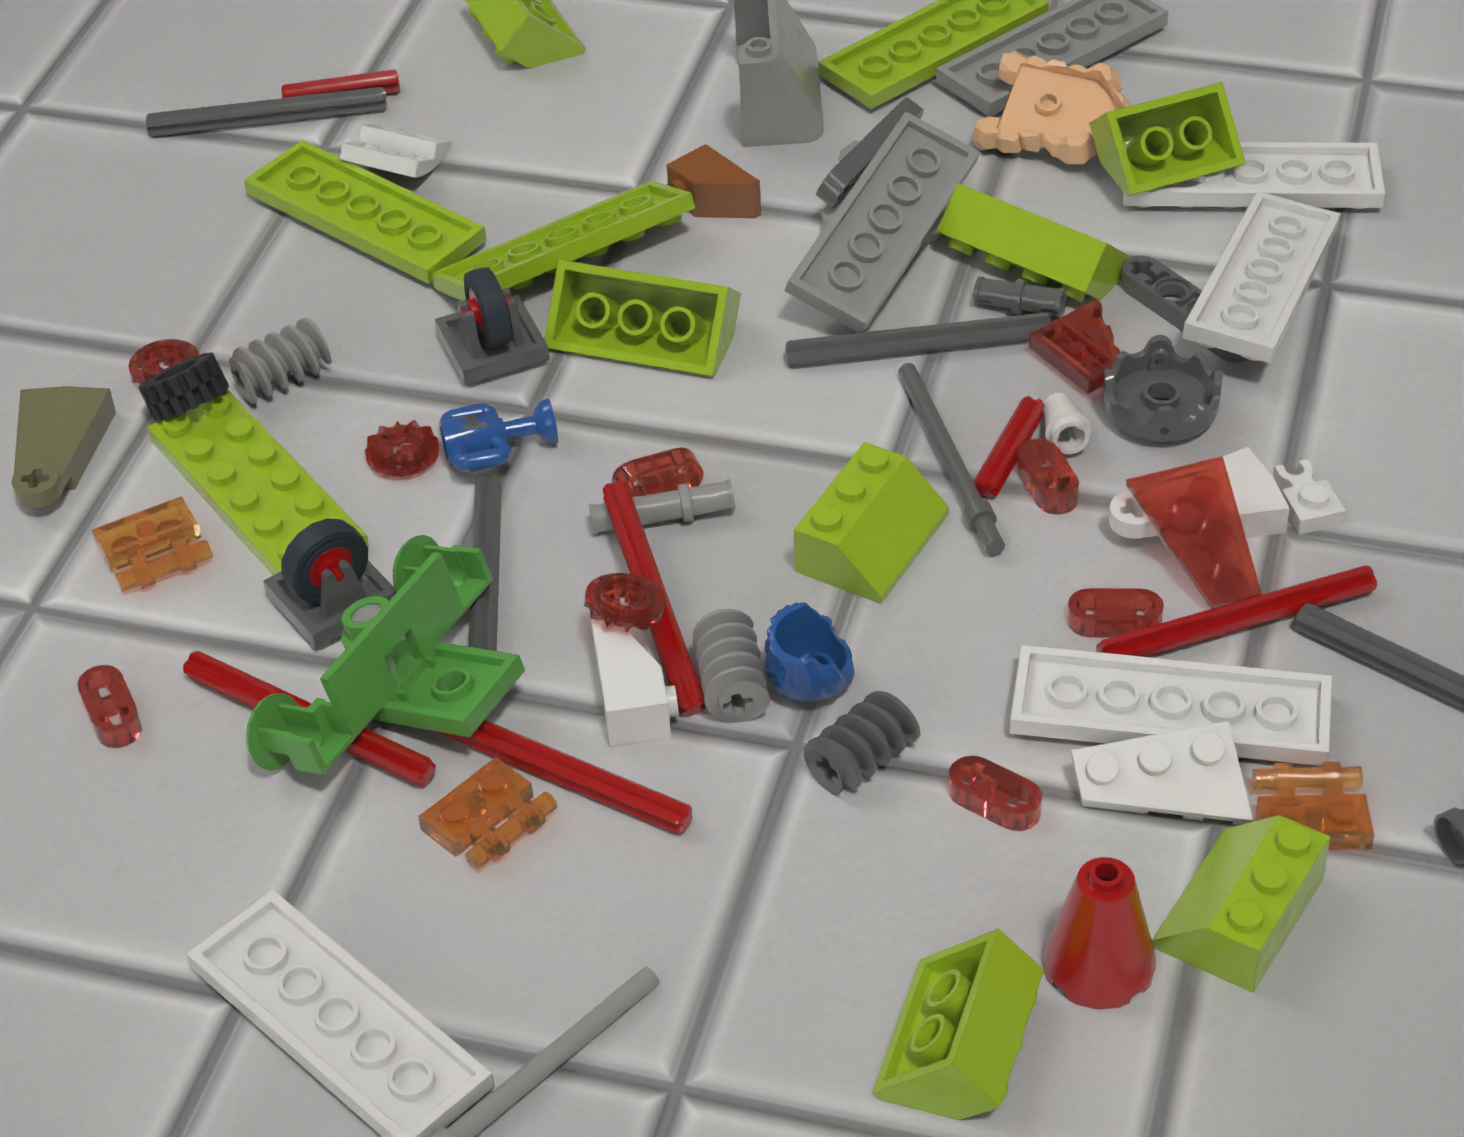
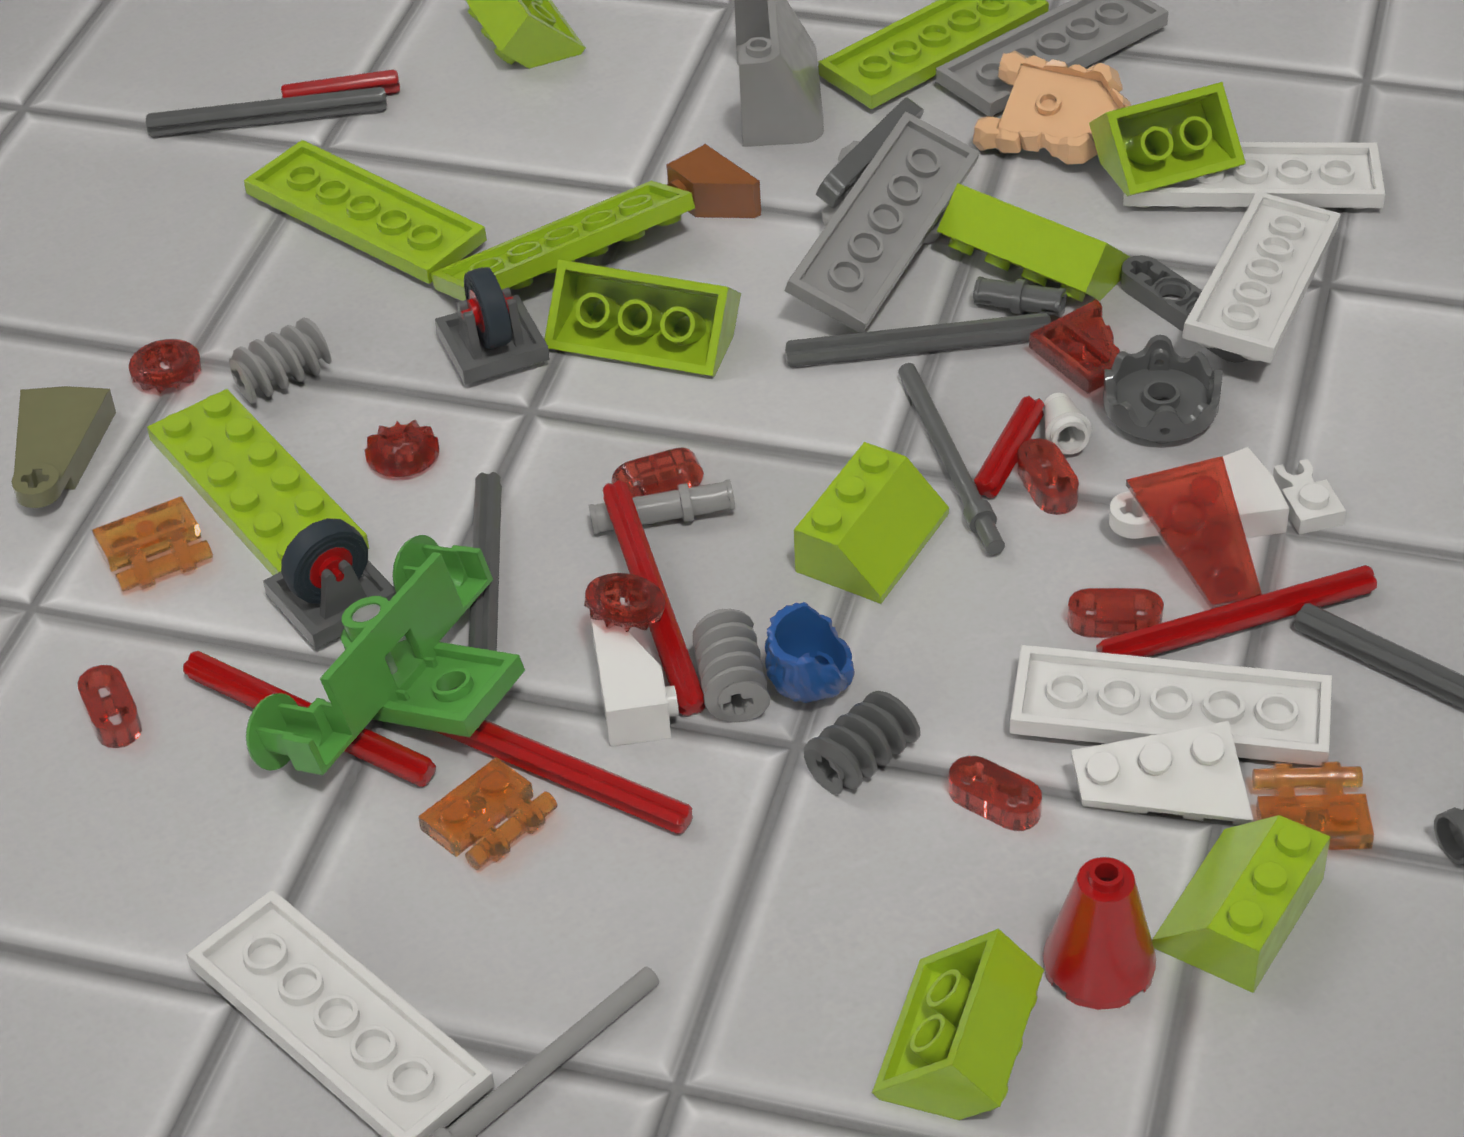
(183, 386): black tyre -> none
(396, 150): white slope -> none
(478, 438): blue piece -> none

